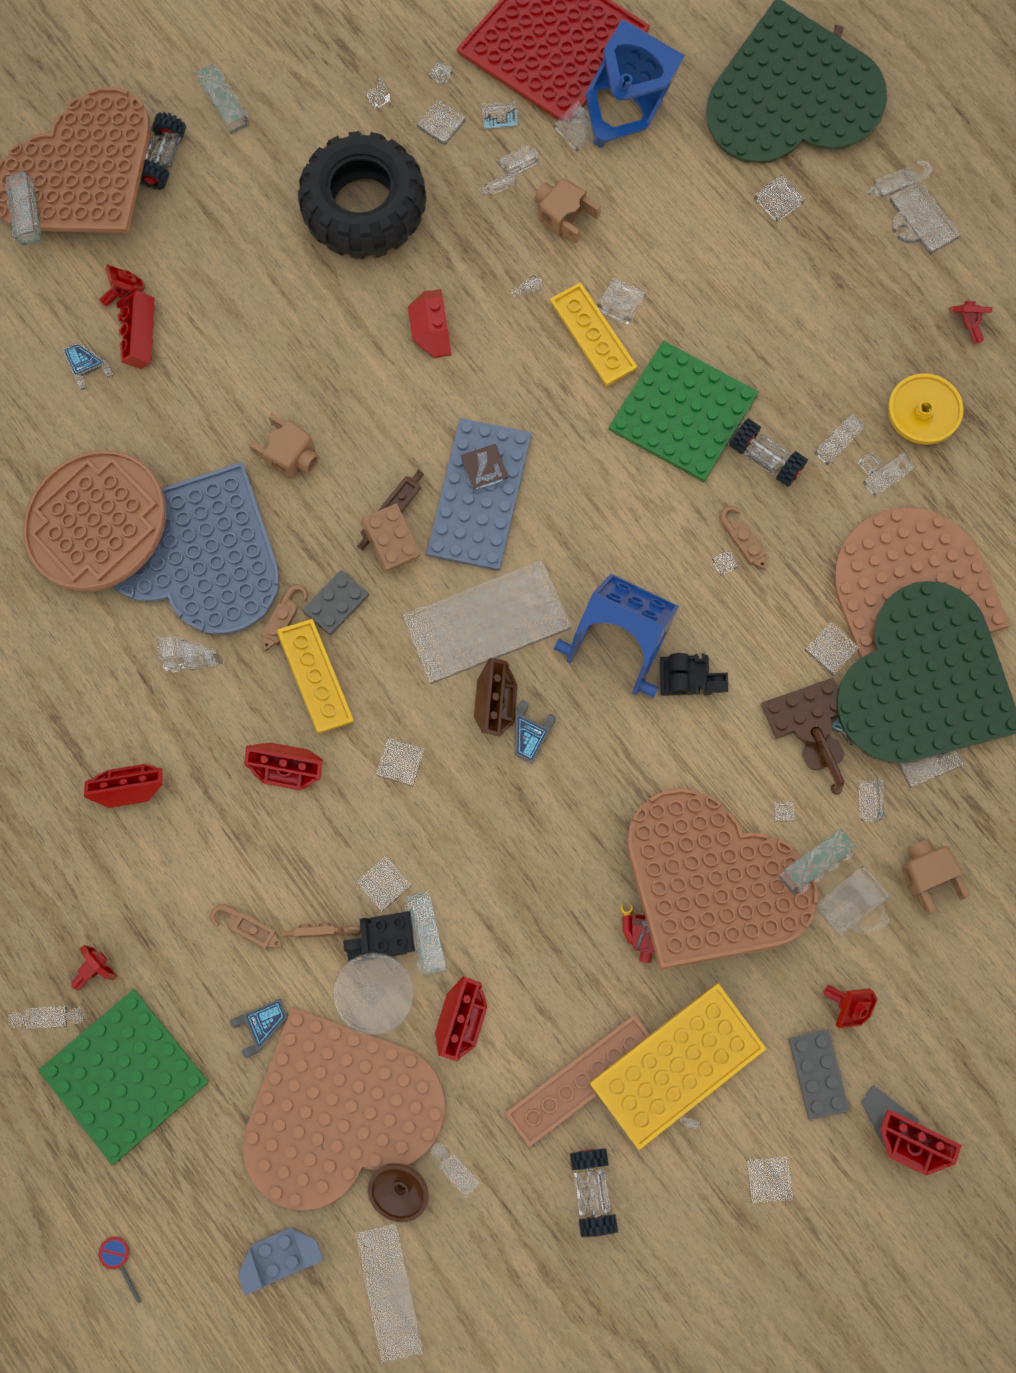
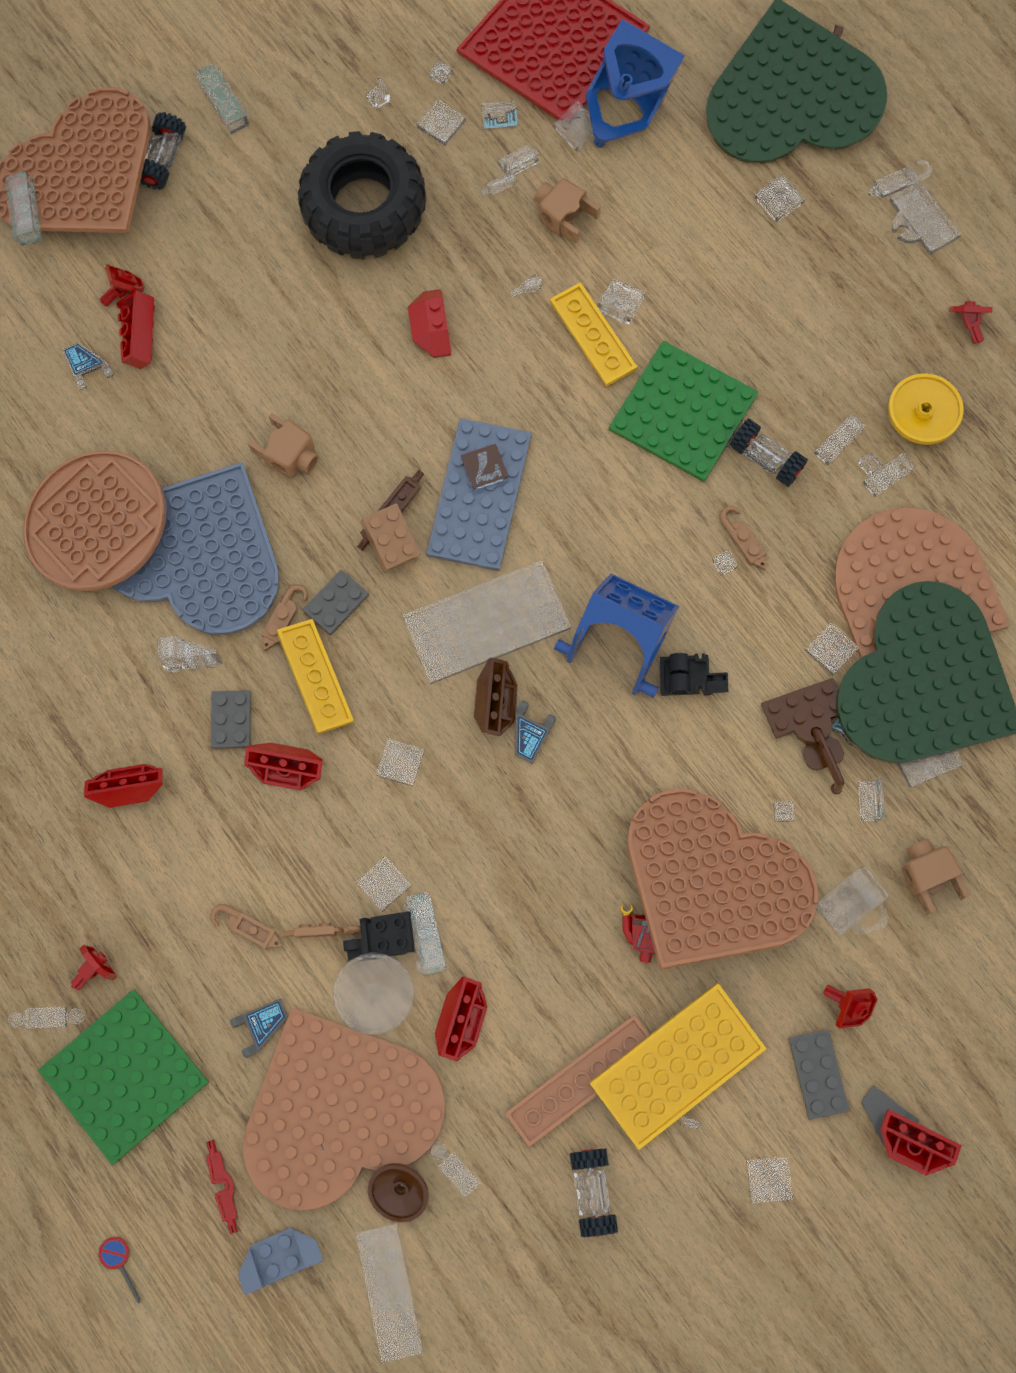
(223, 1198): none -> red piece
(230, 719): none -> dark grey plate
(817, 862): clear brick -> none

